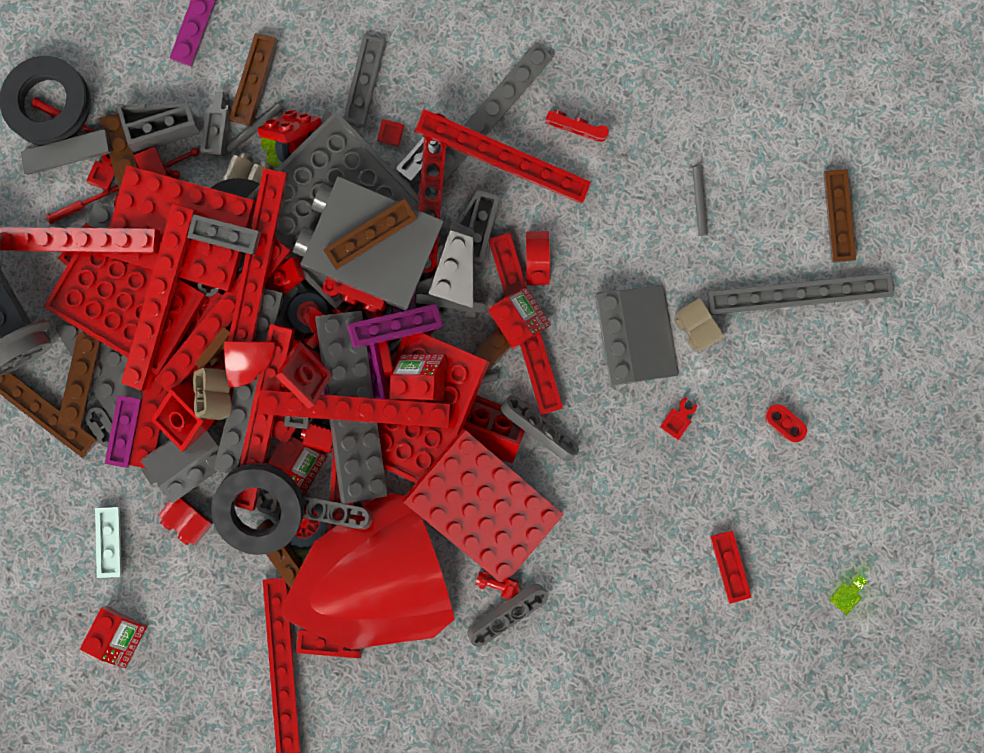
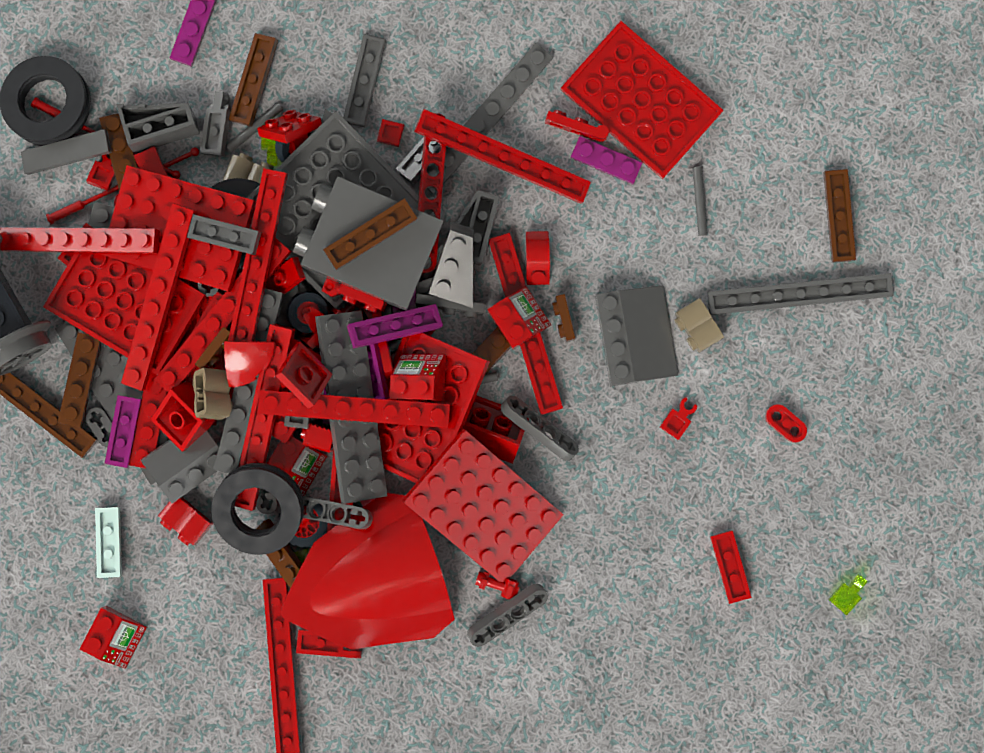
(565, 328): none -> reddish brown plate
(606, 160): none -> magenta plate
(641, 99): none -> red plate

